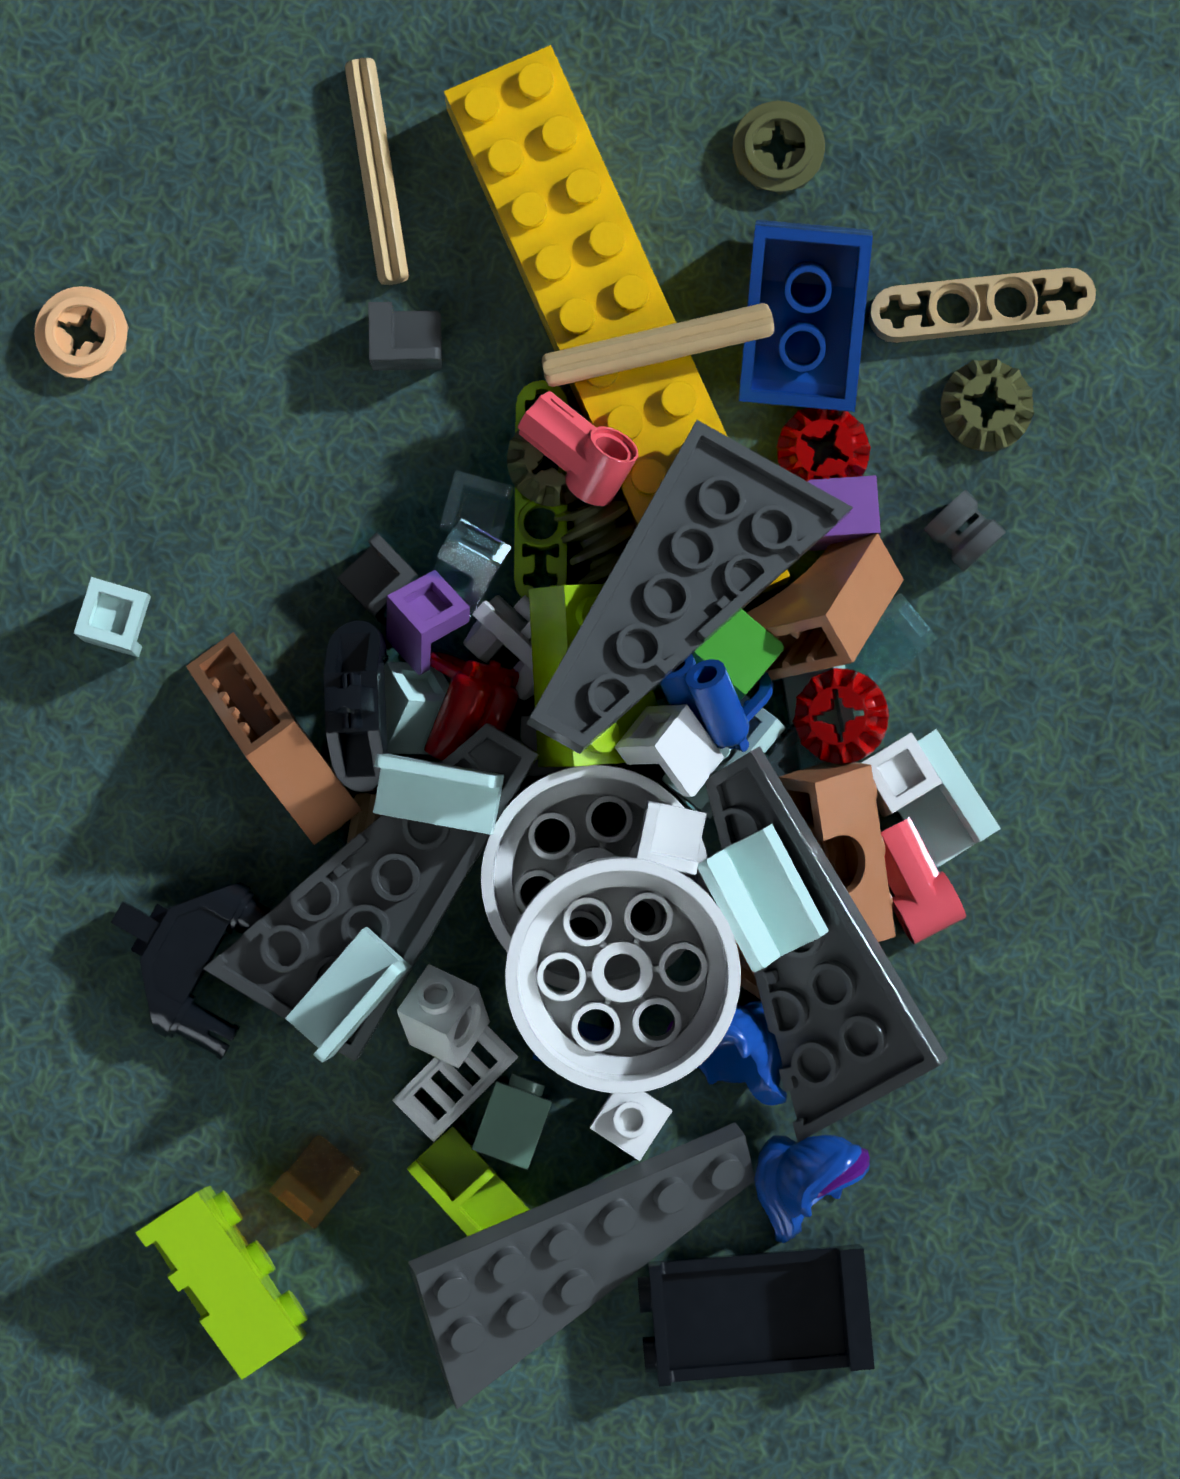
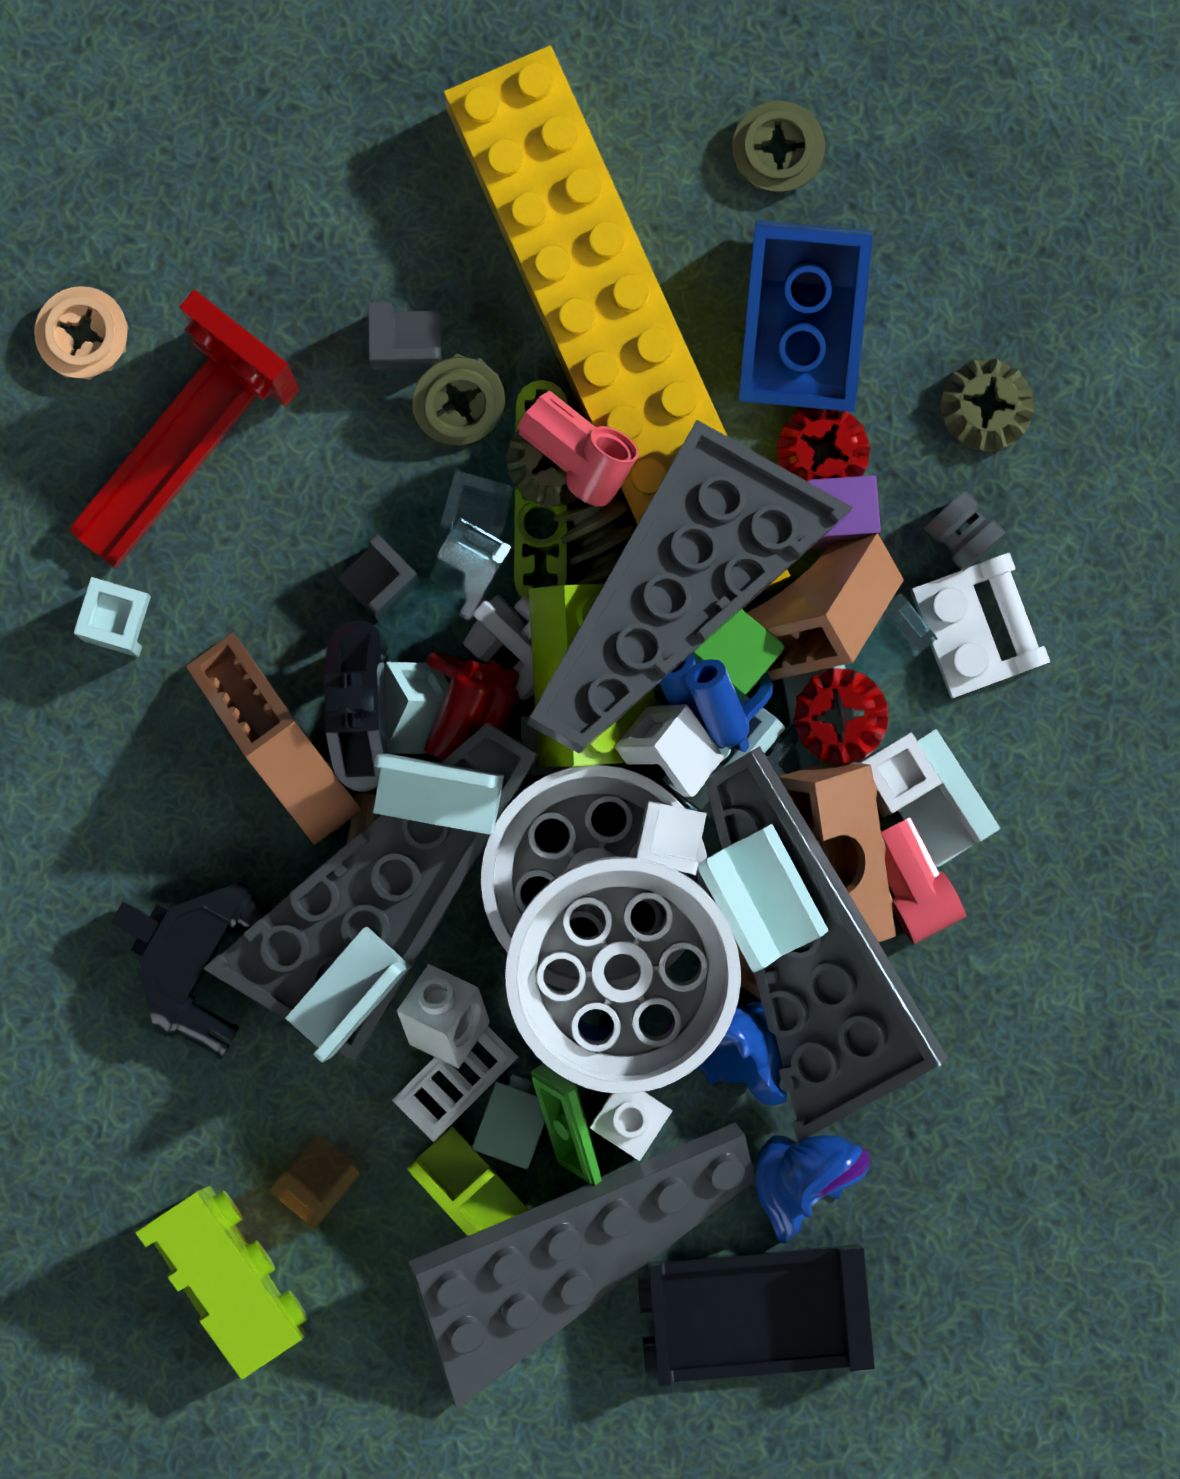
(187, 432): none -> red bracket
(376, 171): tan axle -> none
(422, 615): medium lavender panel -> none
(449, 423): none -> olive gear
(566, 1123): none -> bright green slope
(658, 345): tan axle -> none
(964, 641): none -> white plate
(980, 296): tan beam -> none

